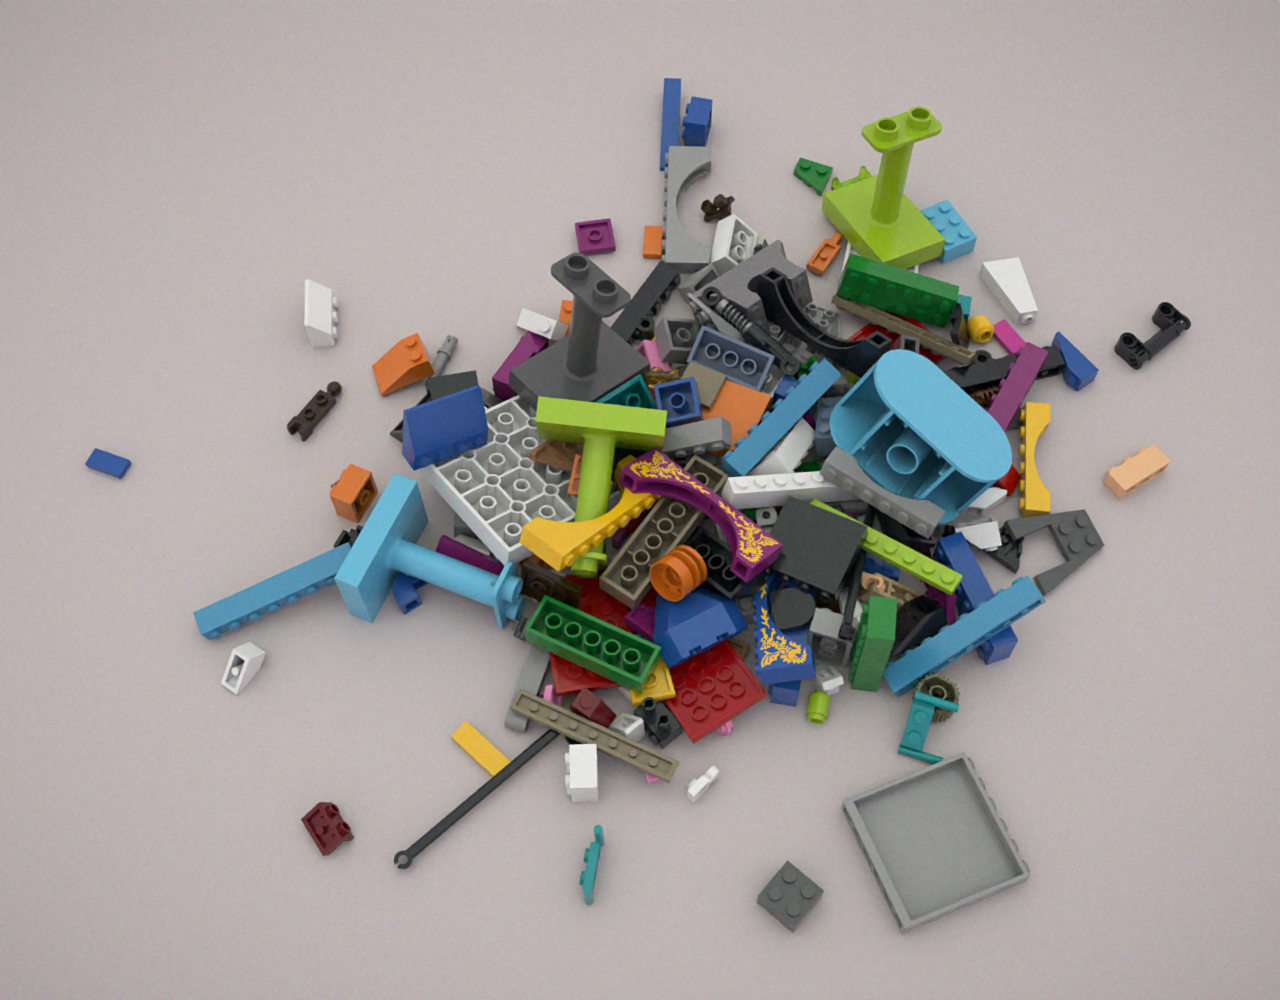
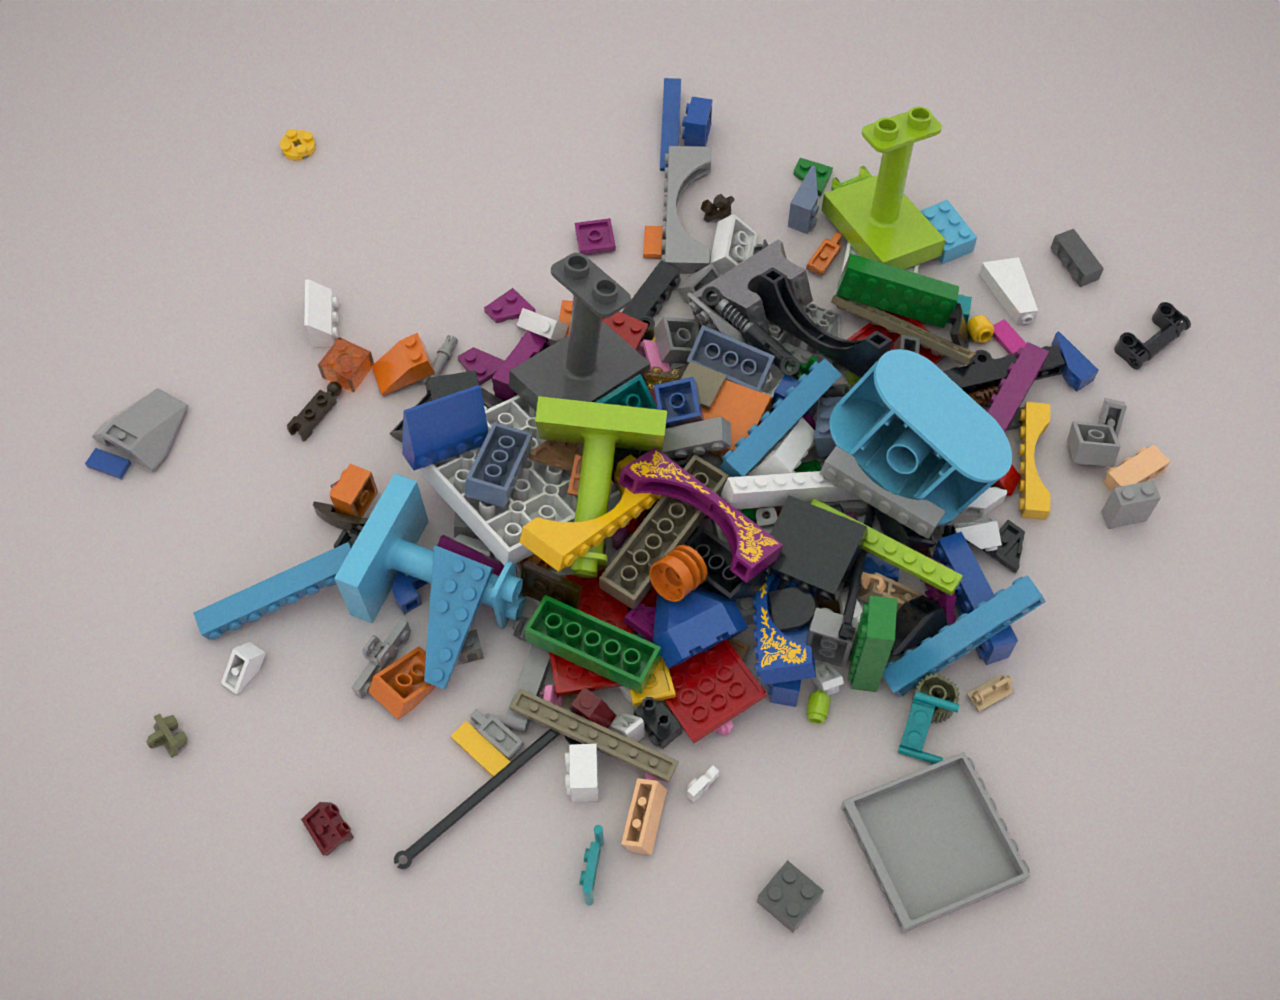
(145, 428): none -> light grey wedge
(164, 736): none -> olive hips
(295, 137): none -> yellow plate
(341, 521): none -> dark brown slope
(346, 364): none -> clear orange brick
(379, 655): none -> light grey plate
(402, 684): none -> orange slope
(454, 601): none -> dark azure wing
(471, 649): none -> dark grey brick
(484, 364): none -> magenta wing
(497, 734): none -> light grey hinge
(498, 465): none -> sand blue brick
(507, 307): none -> magenta wing
(627, 327): none -> red wing
(644, 816): none -> light nougat brick
(804, 204): none -> sand blue slope
(991, 692): none -> tan hinge
(1073, 535): dark grey wing -> none
(1076, 257): none -> dark grey brick
(1093, 444): none -> light grey brick
(1112, 414): none -> light grey slope
(1130, 504): none -> light grey brick

